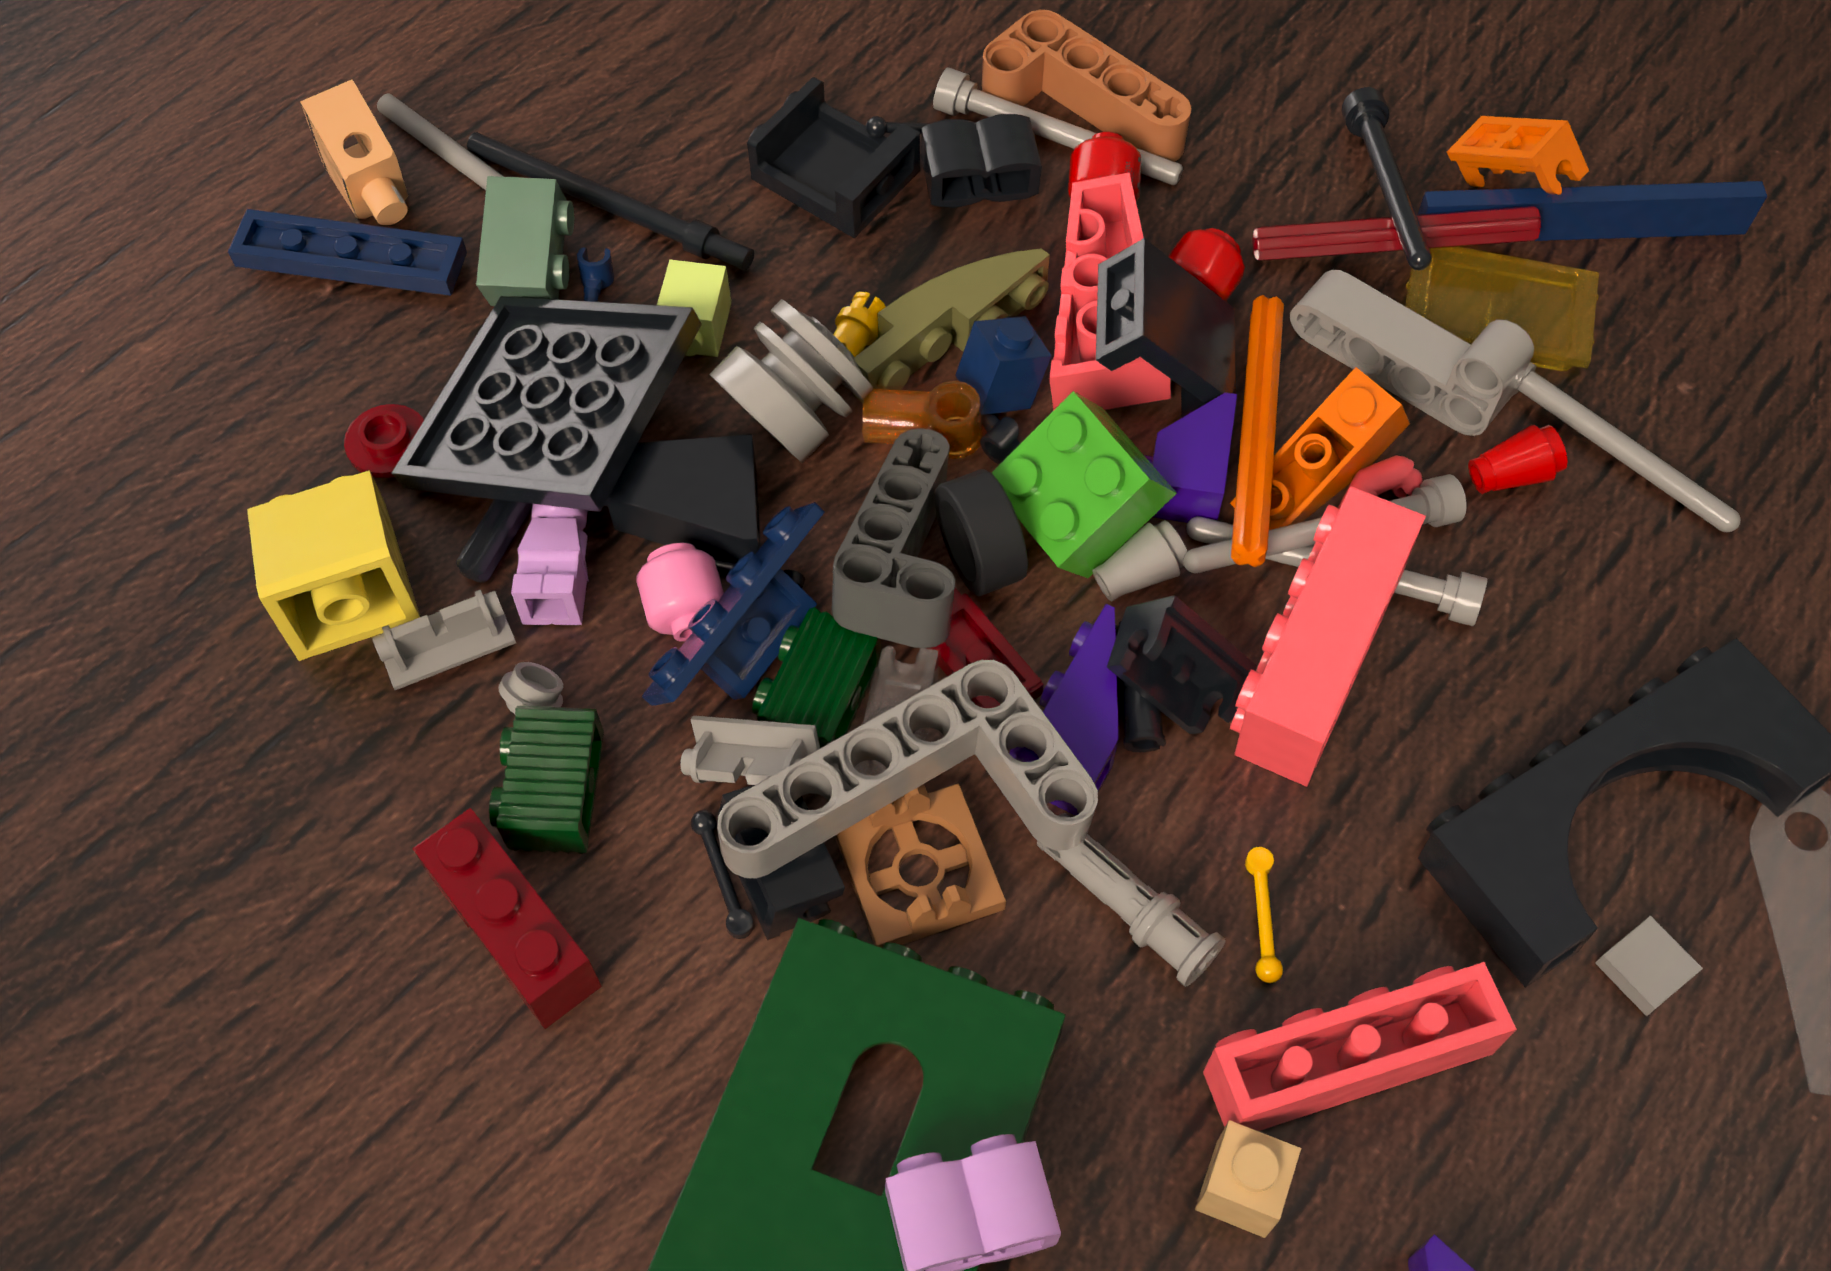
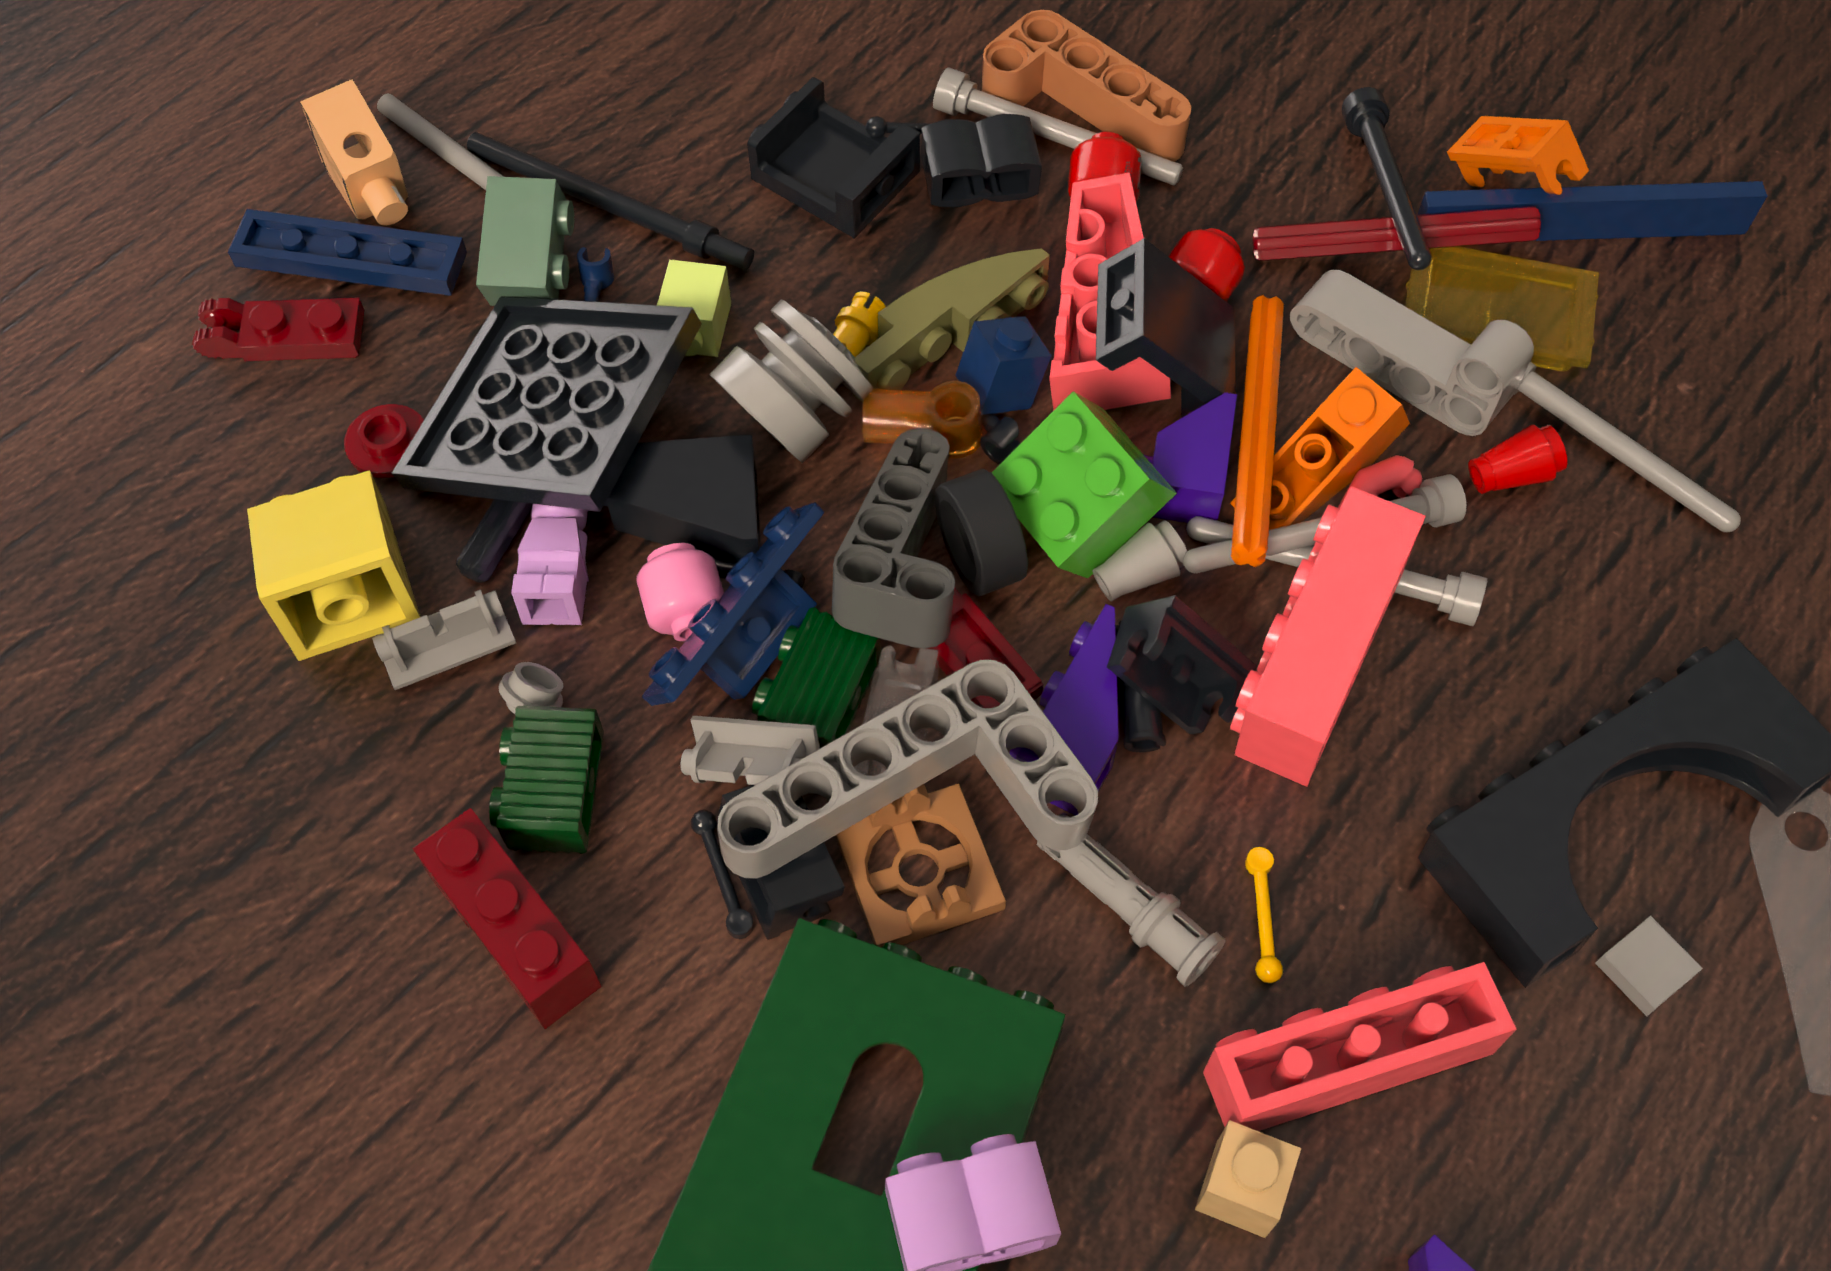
(280, 329): none -> dark red hinge

